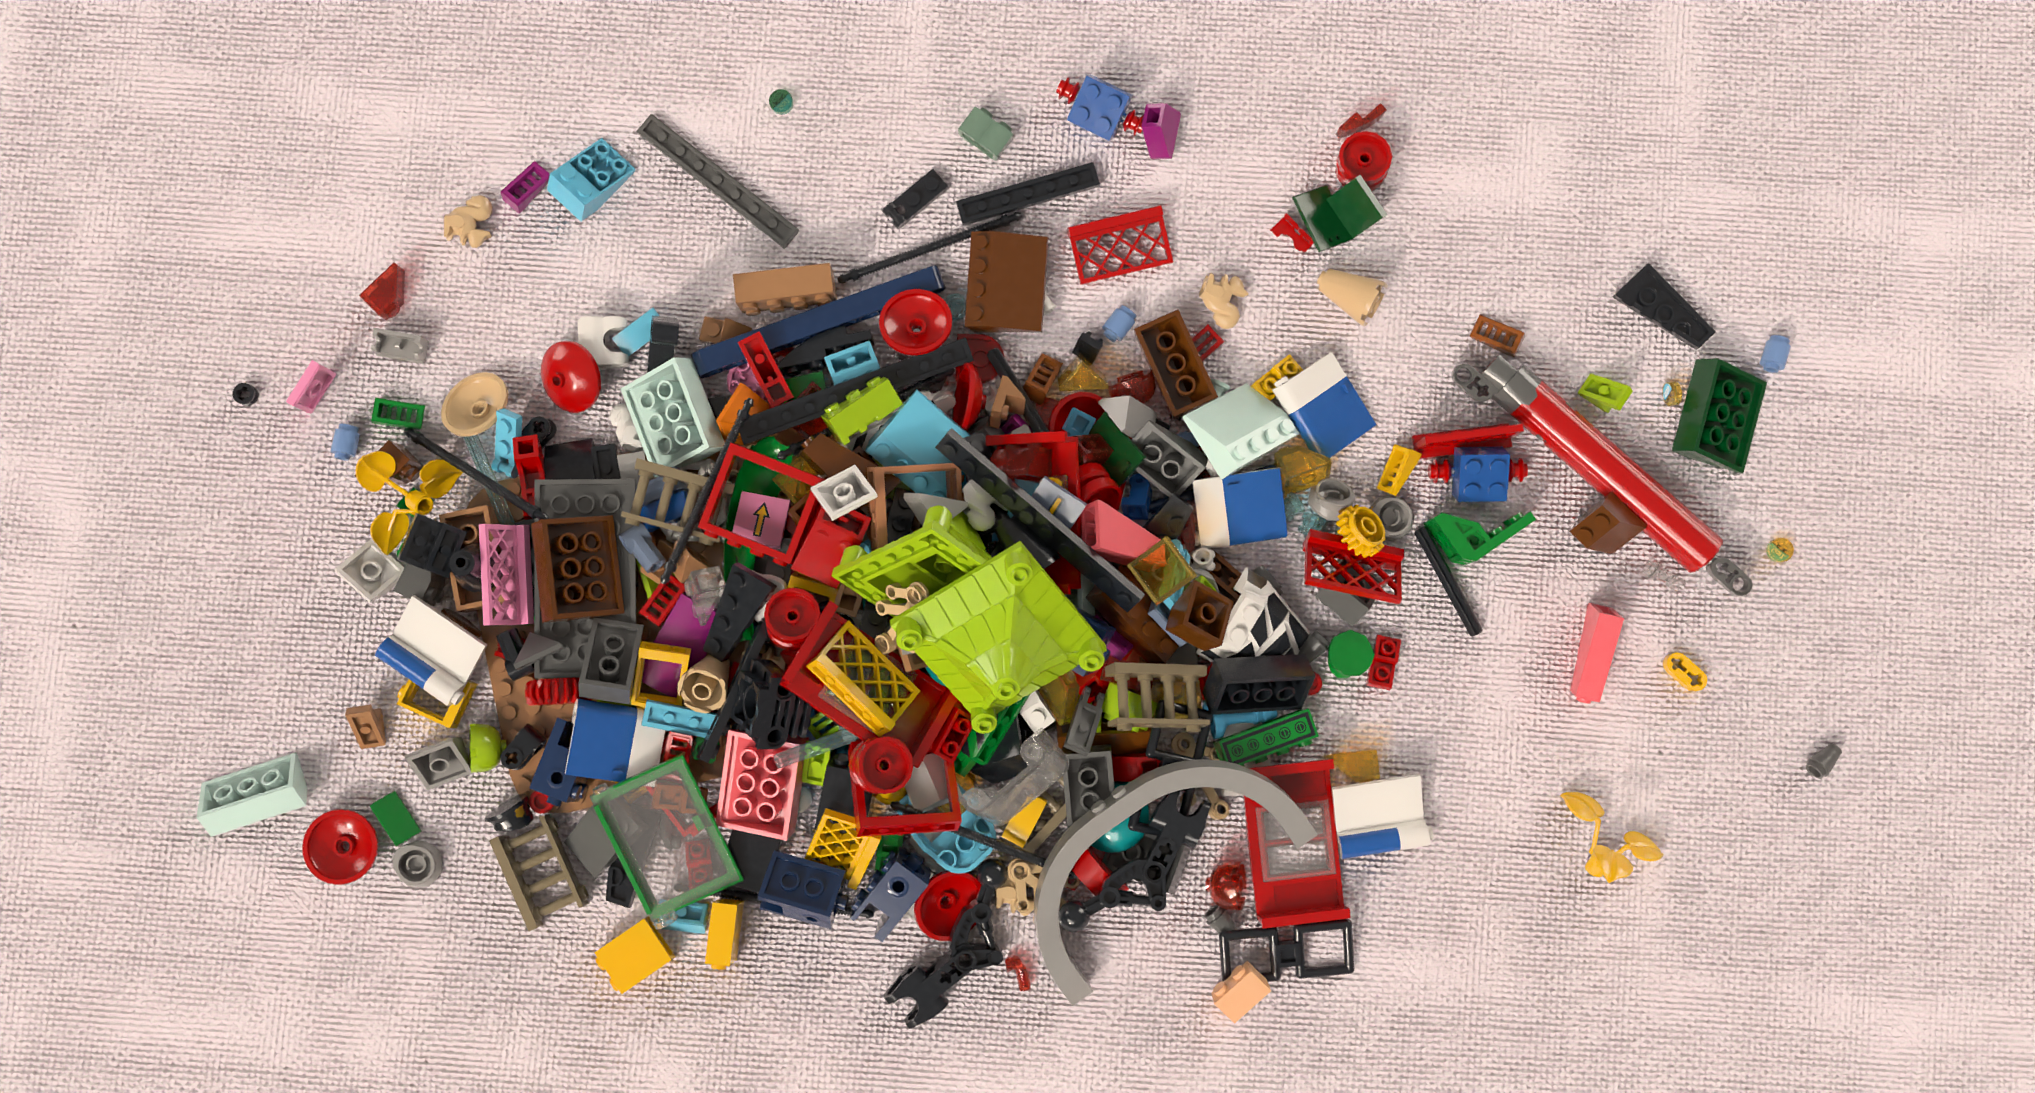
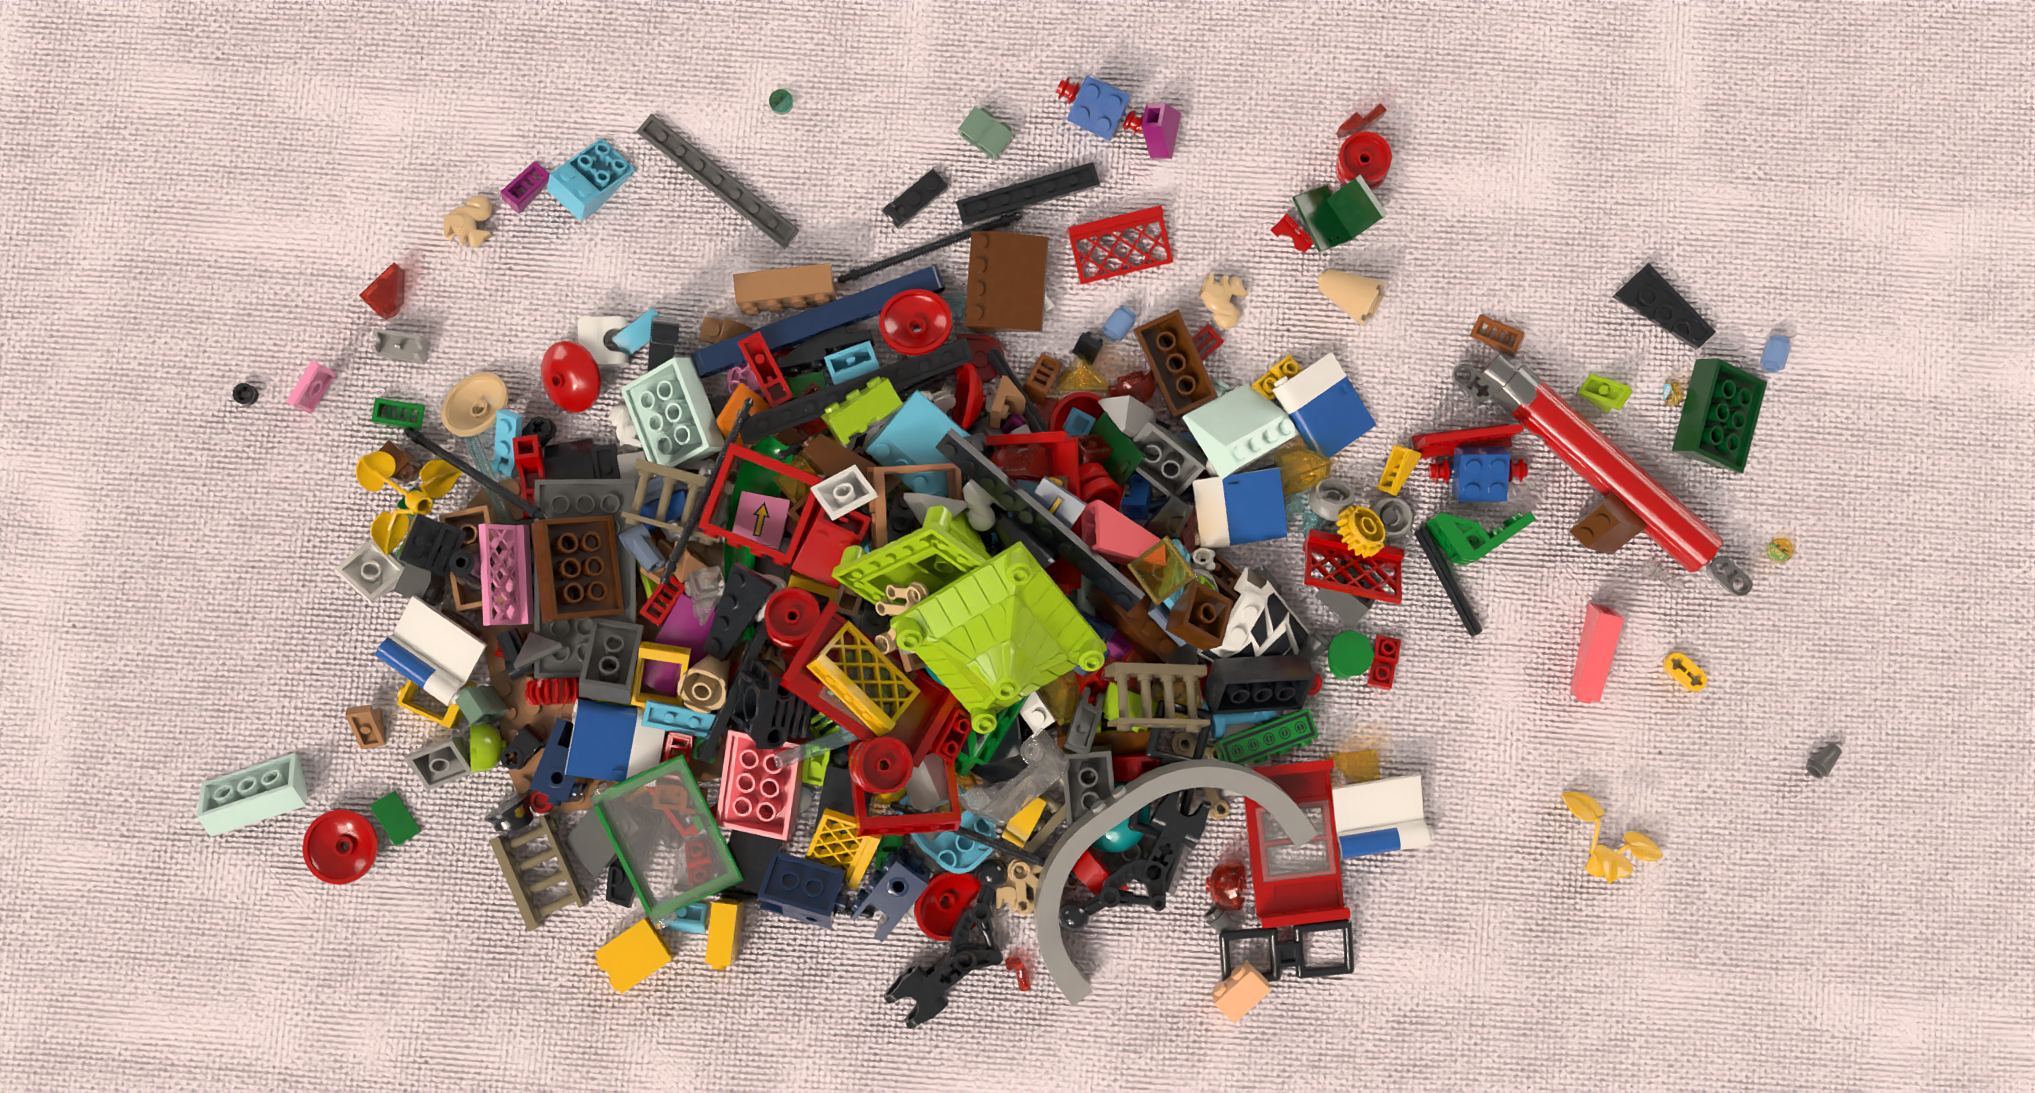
(345, 442): medium blue brick -> none
(417, 864): light grey hat -> none
(481, 704): none -> sand green brick

